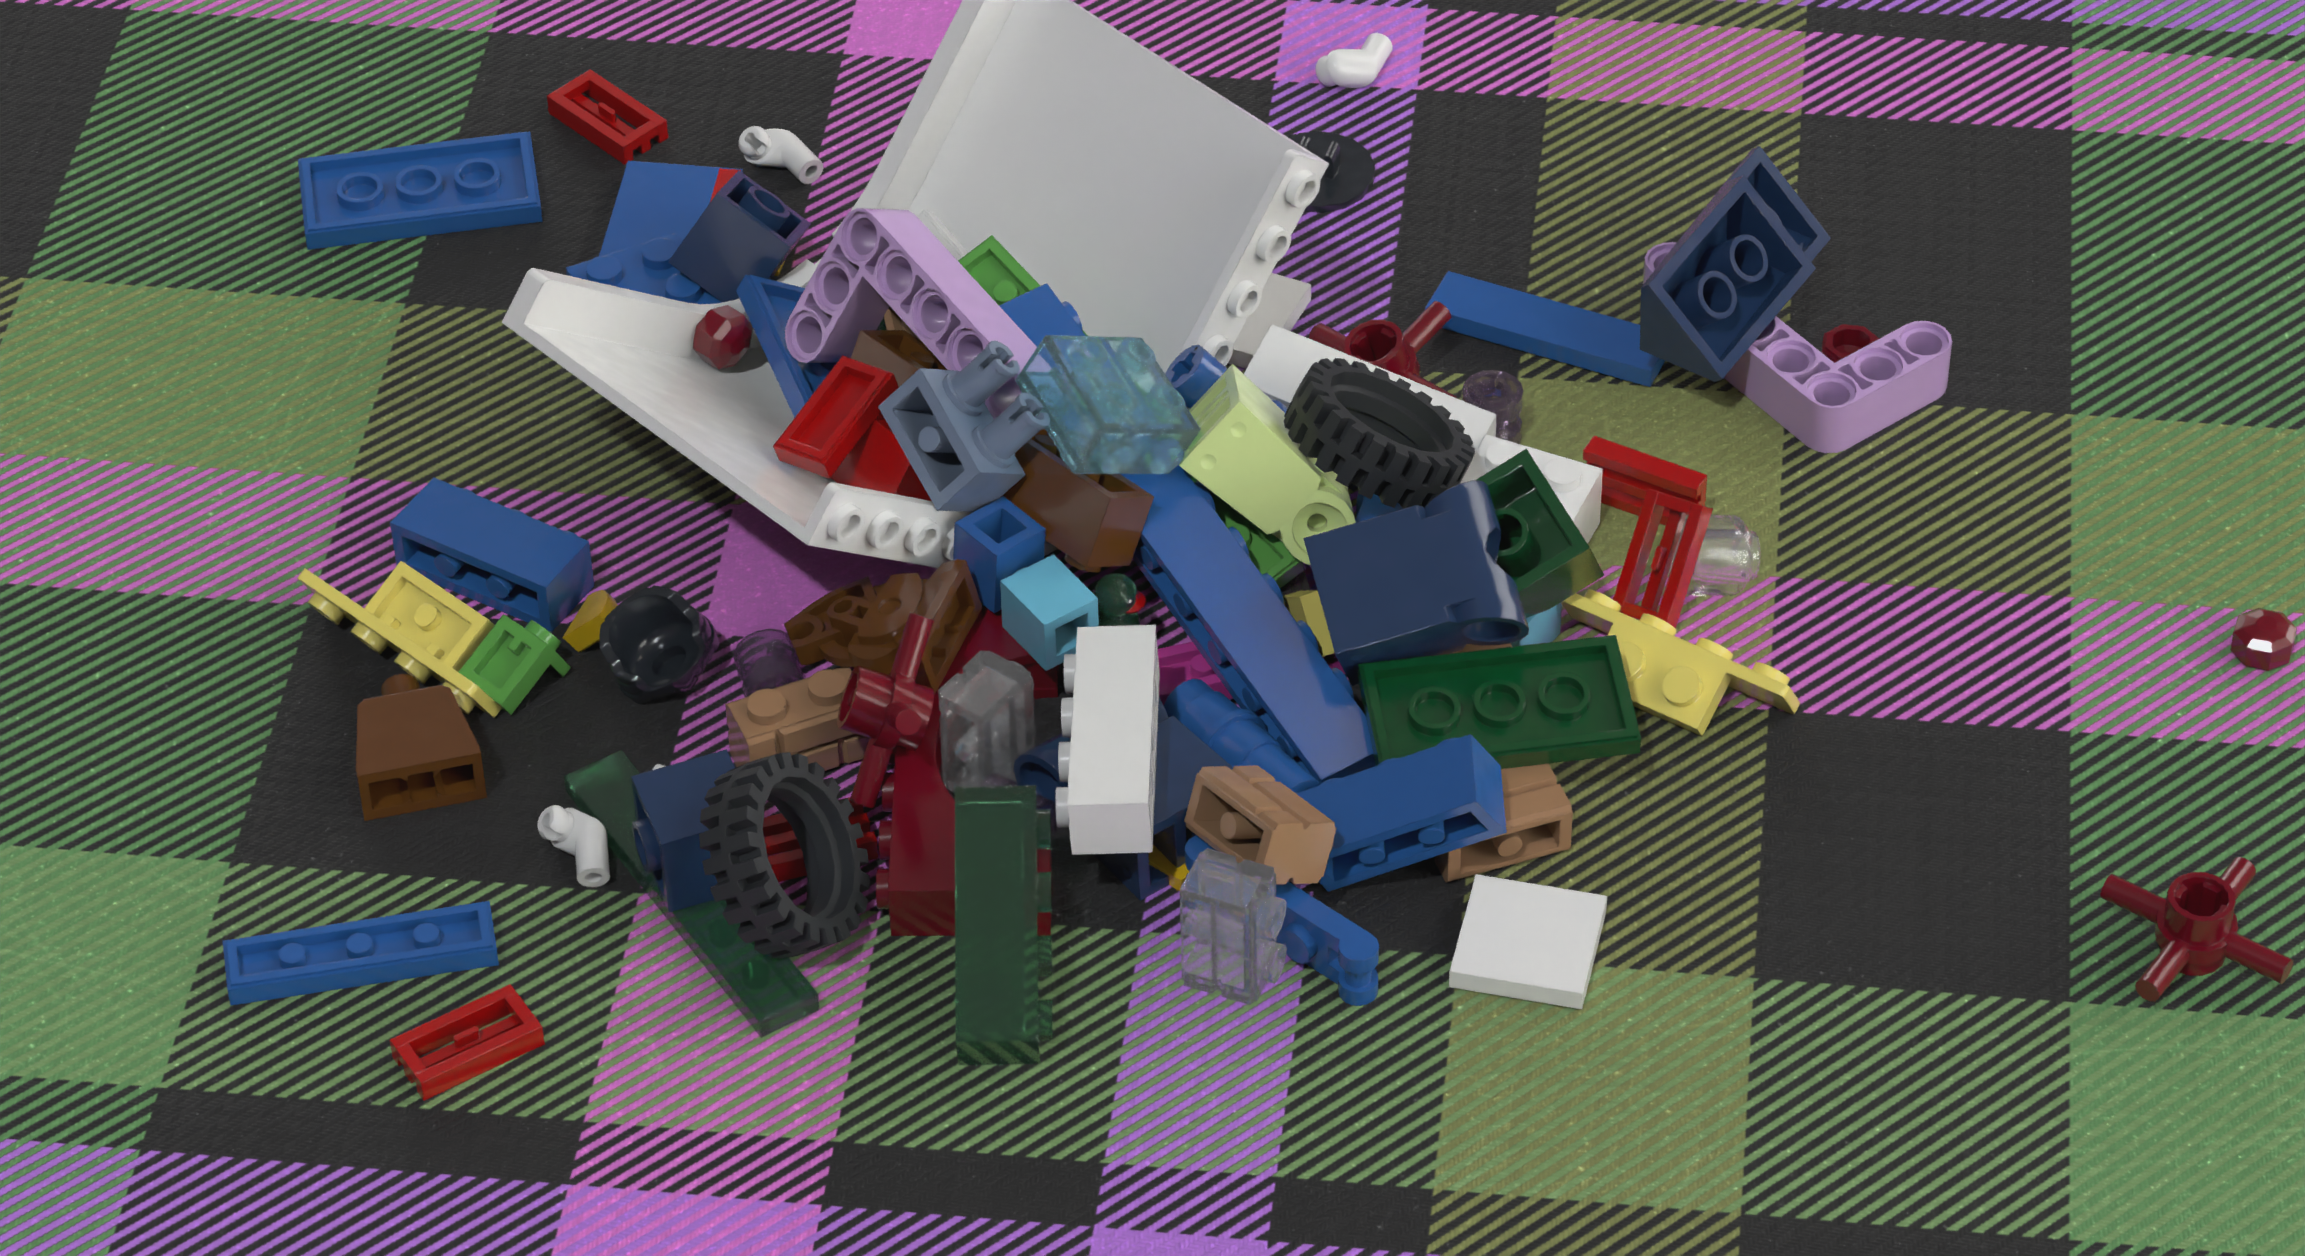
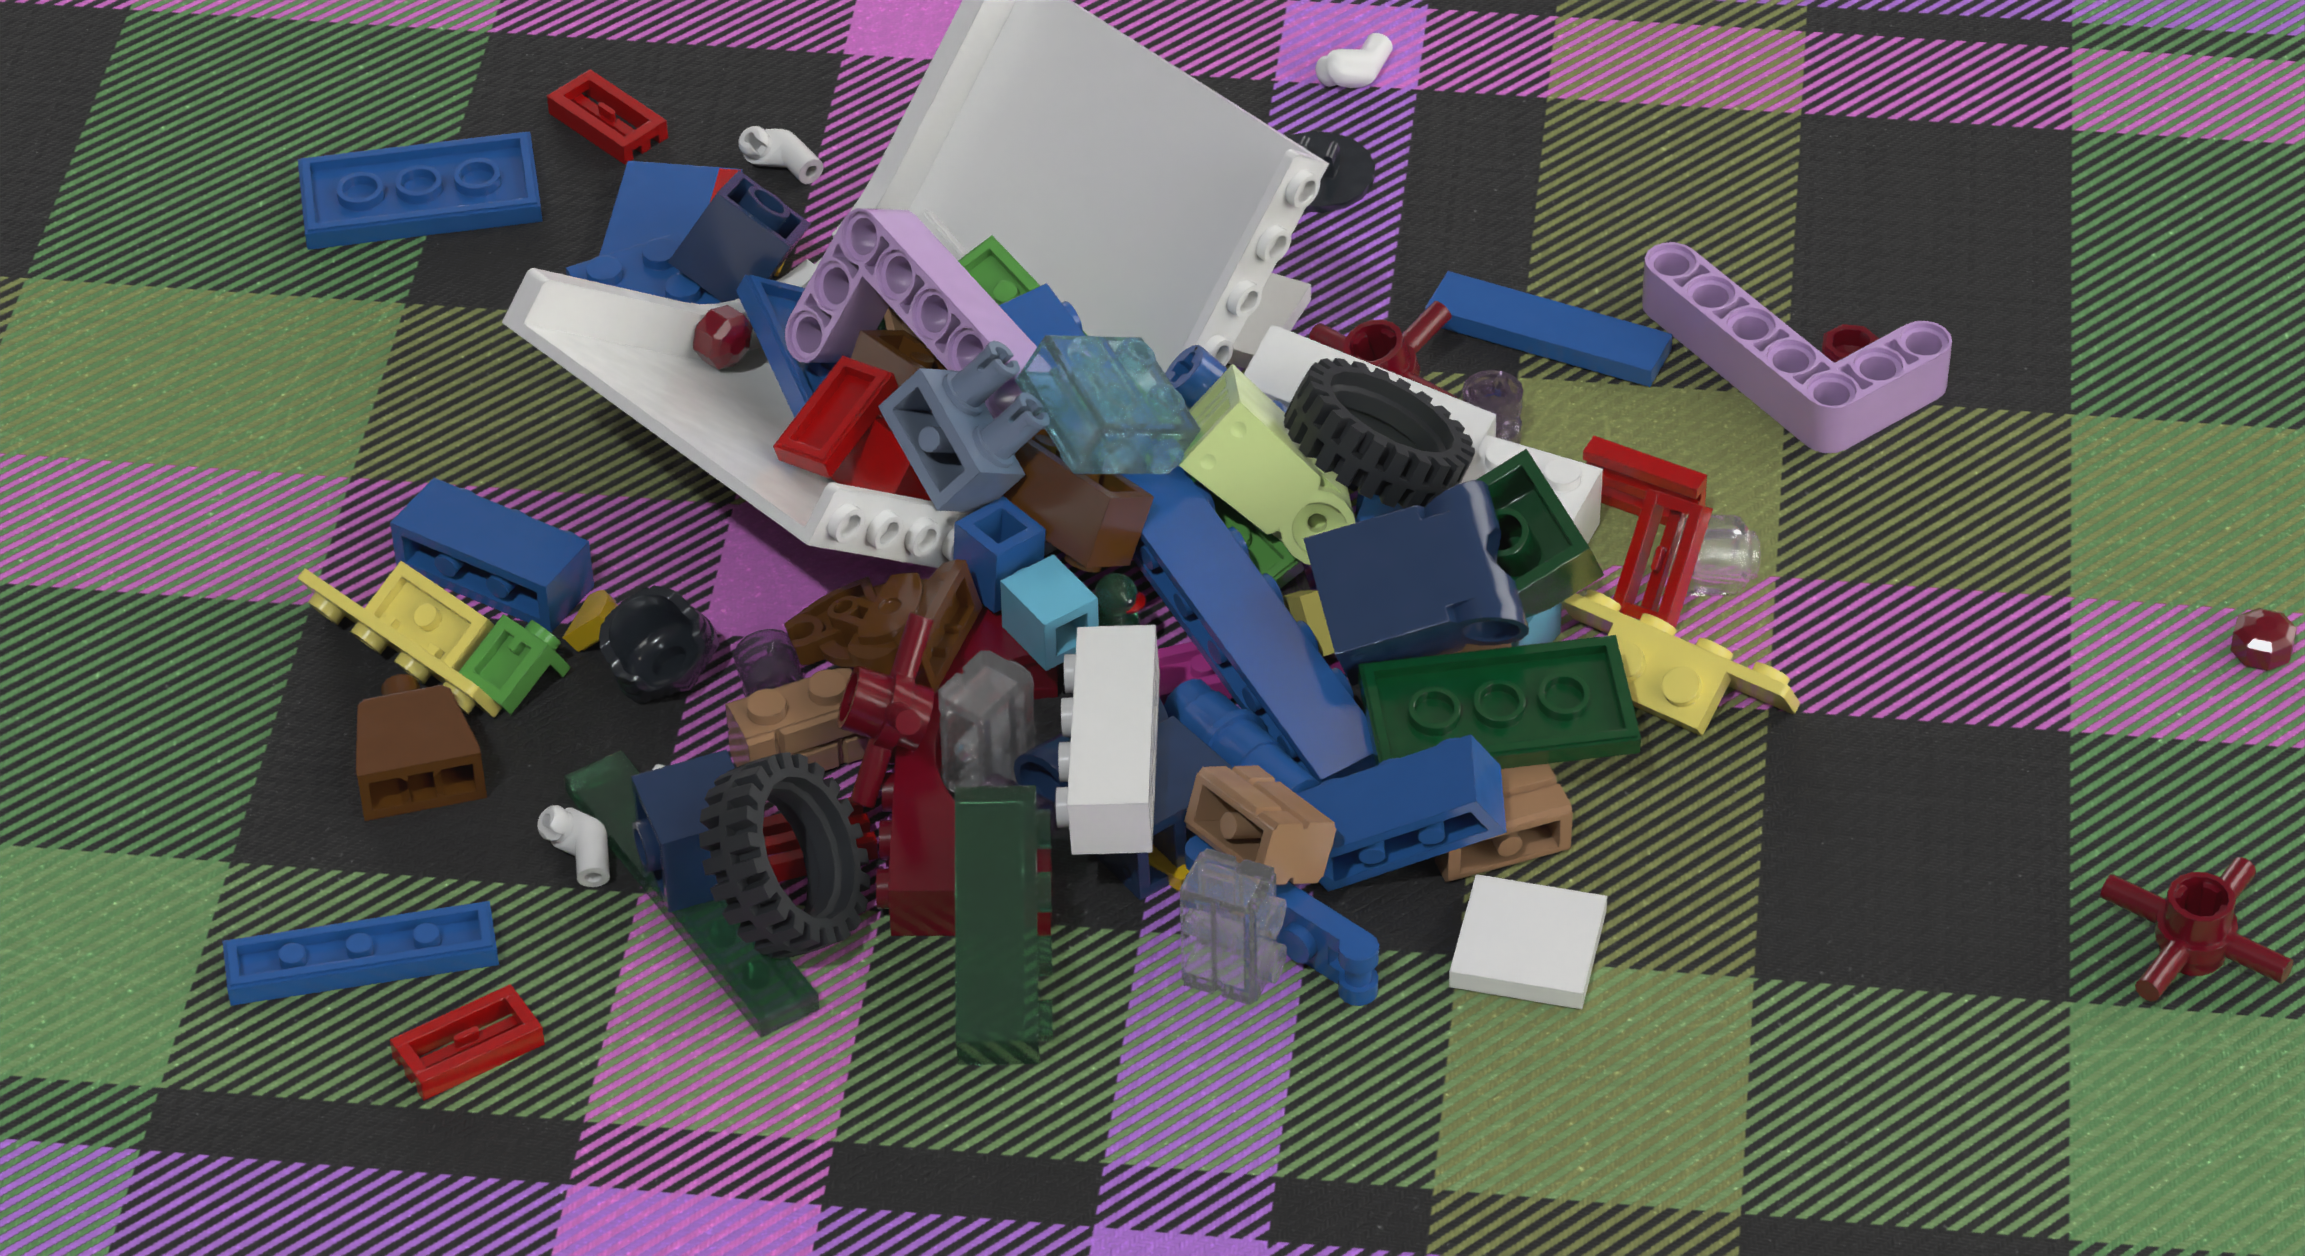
(1730, 271): dark blue slope -> none

